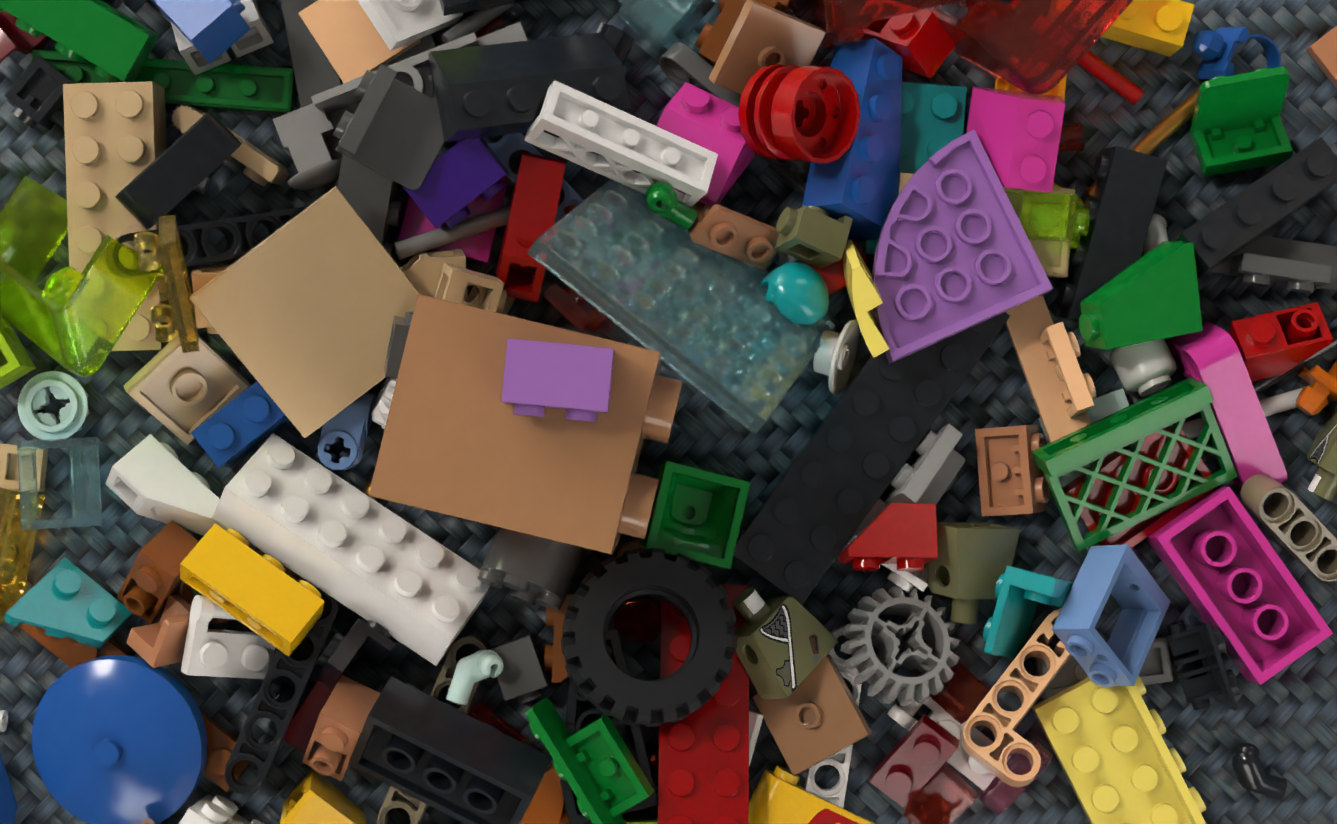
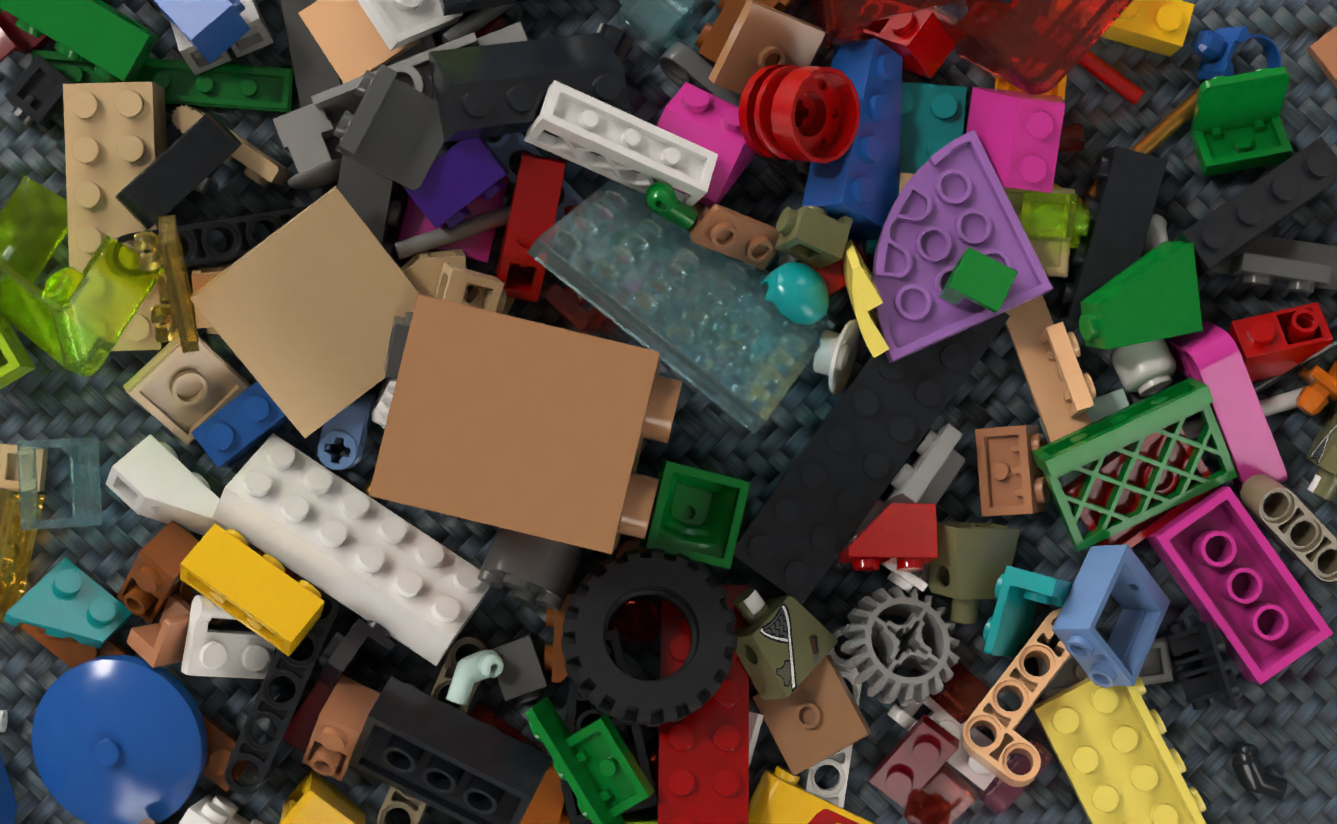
(36, 395): light aqua gear -> none
(557, 377): medium lavender brick -> none
(979, 281): none -> green panel

